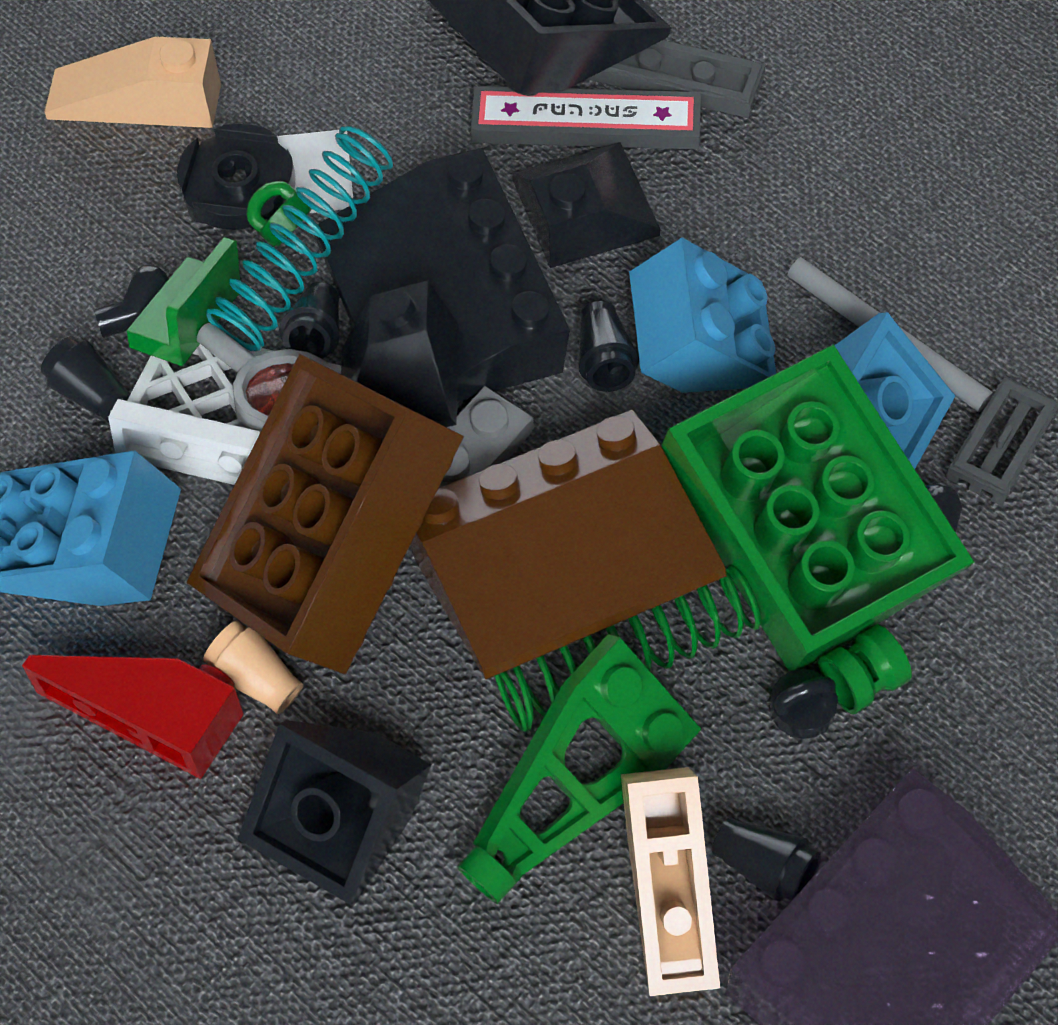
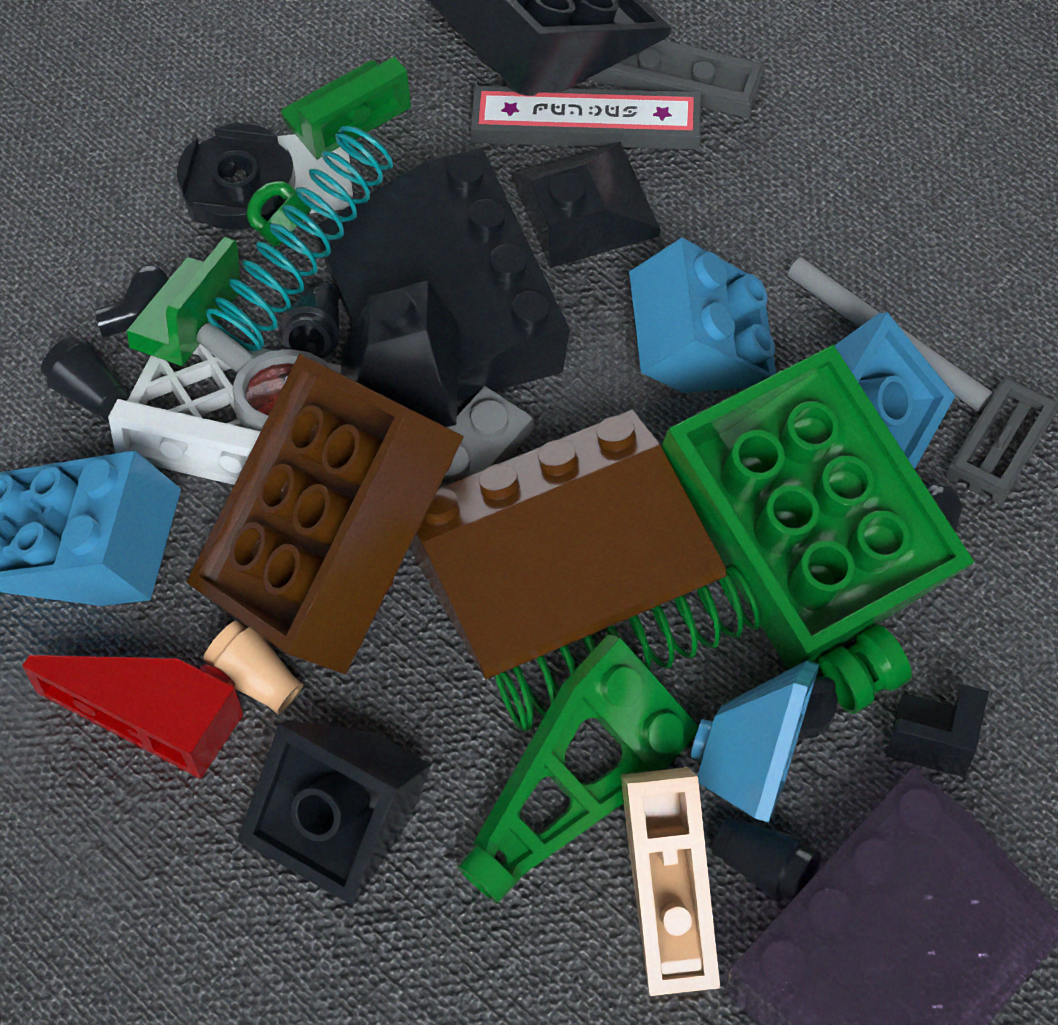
(141, 83): light nougat slope -> none
(356, 99): none -> green panel
(606, 350): black cone -> none
(754, 740): none -> dark azure slope
(939, 733): none -> black panel

